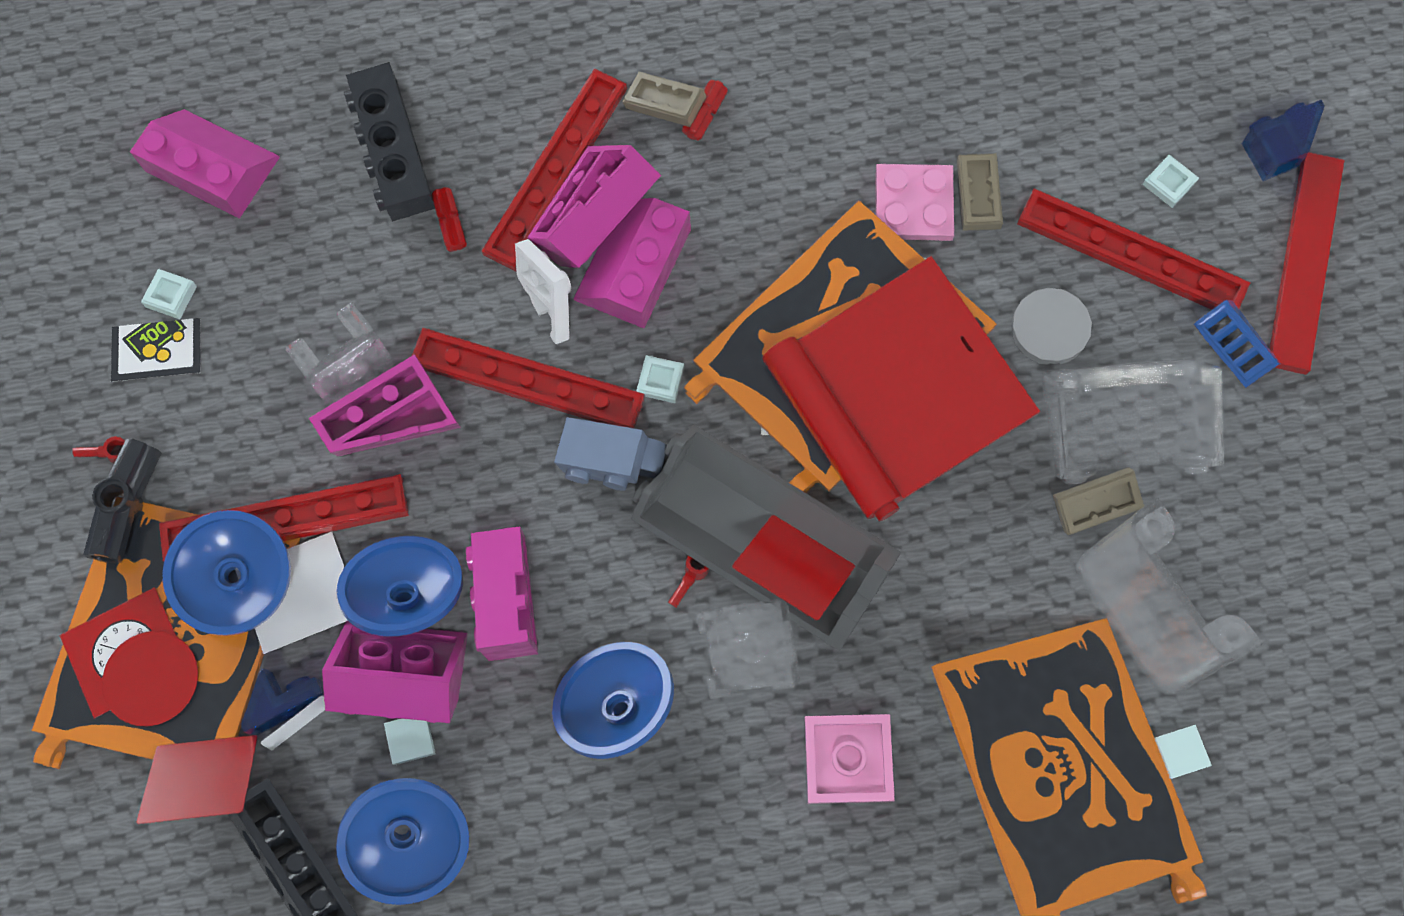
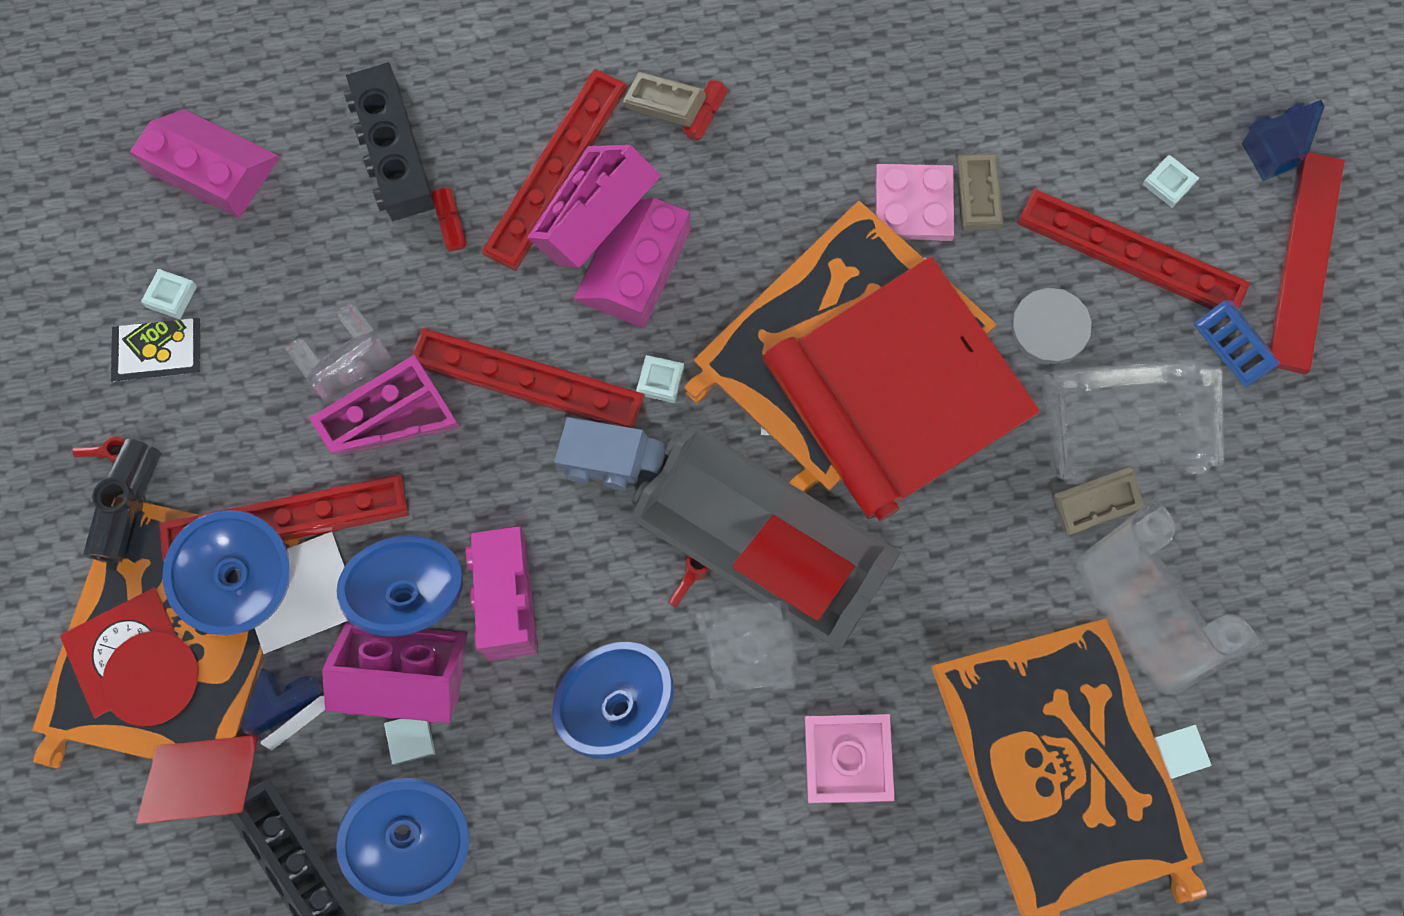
(546, 287): white wing -> none

